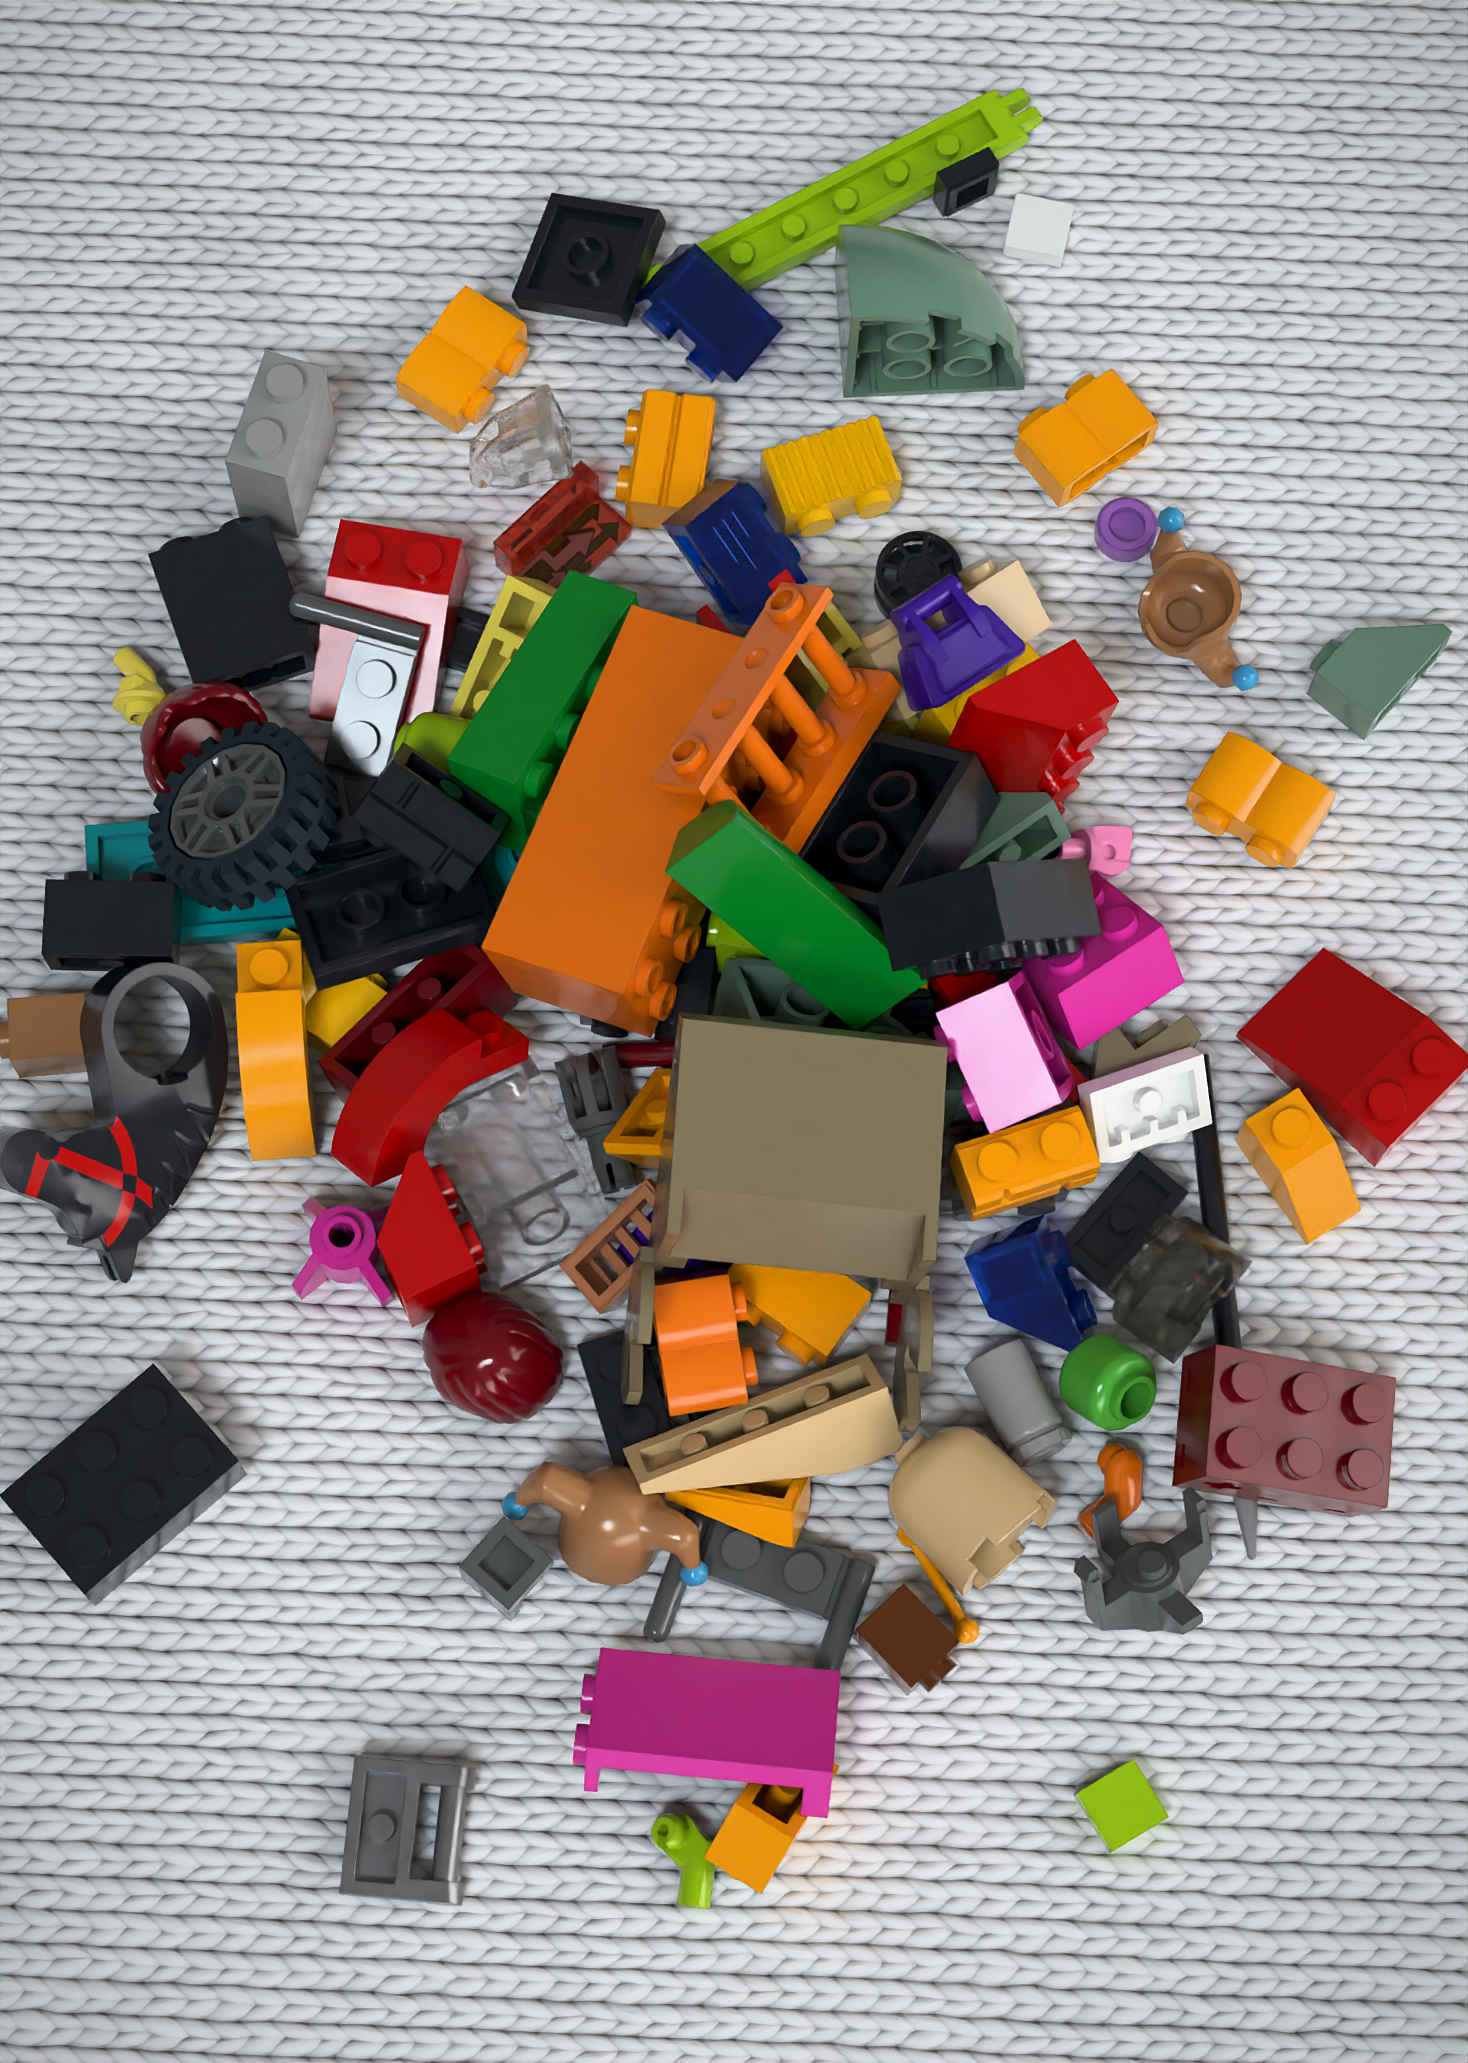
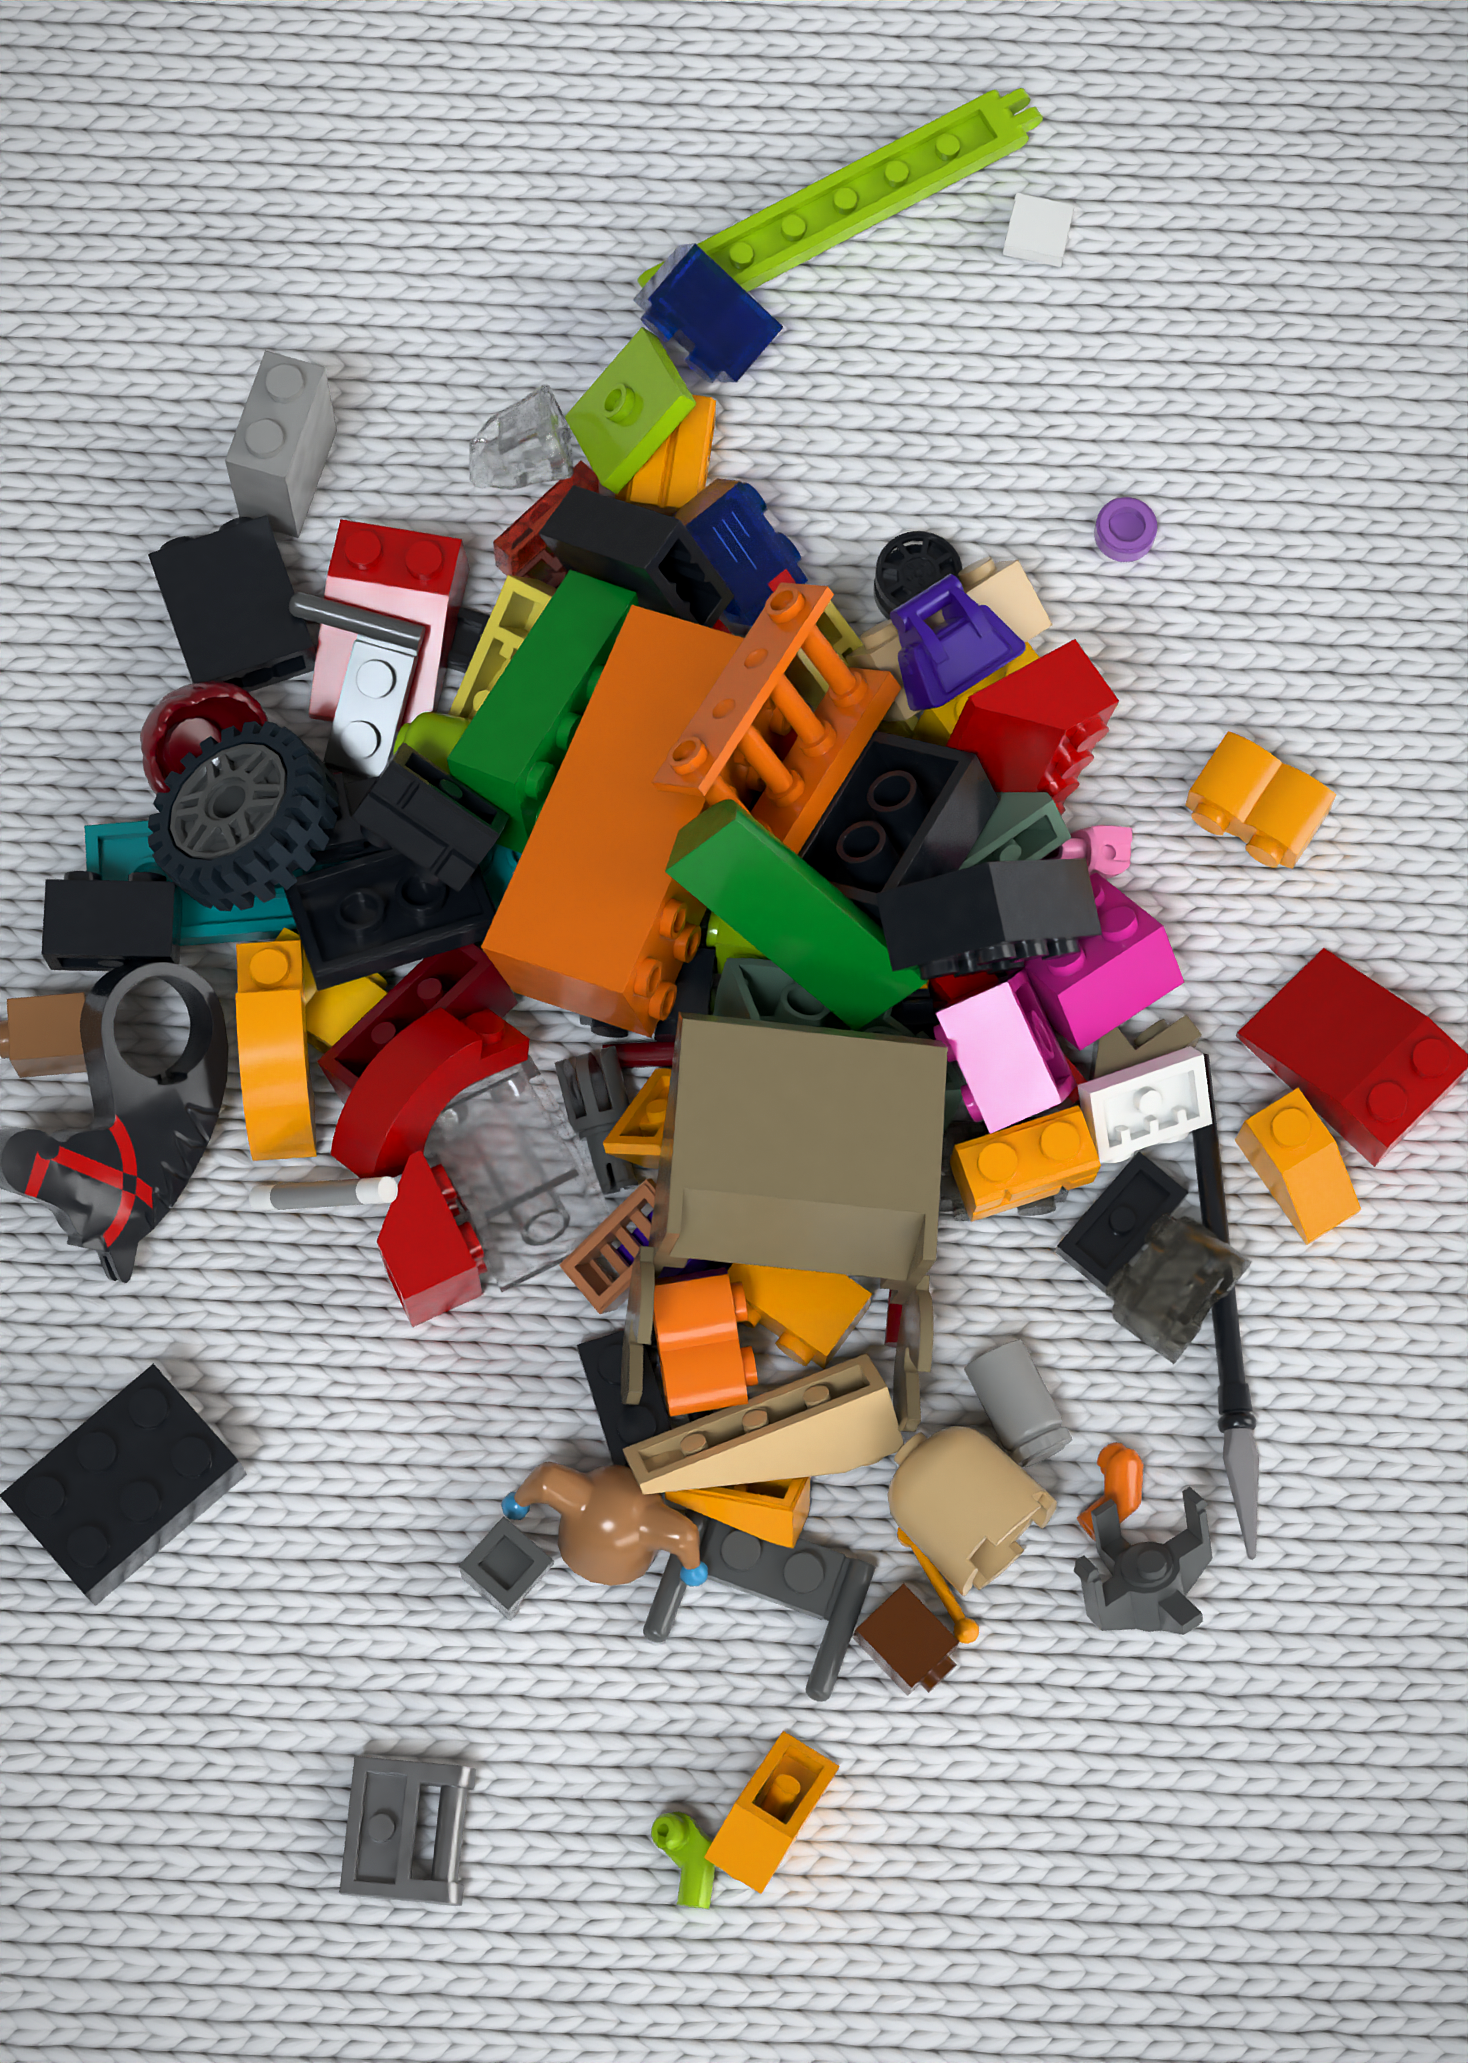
(138, 690): light yellow plate -> none
(323, 1194): none -> bar
(347, 1263): dark pink brick -> none
(463, 360): light orange brick -> none
(493, 1357): dark red piece -> none
(589, 259): black plate -> none
(630, 410): none -> lime plate
(638, 553): none -> black brick
(710, 1721): dark pink panel -> none
(831, 477): yellow brick -> none
(919, 318): sand green brick -> none
(966, 182): black tile -> none
(1028, 1284): clear blue slope -> none
(1084, 437): light orange brick -> none
(1108, 1382): bright green head -> none
(1121, 1806): lime tile -> none
(1193, 606): medium nougat piece -> none
(1284, 1431): dark red piece -> none
(1373, 671): sand green slope -> none

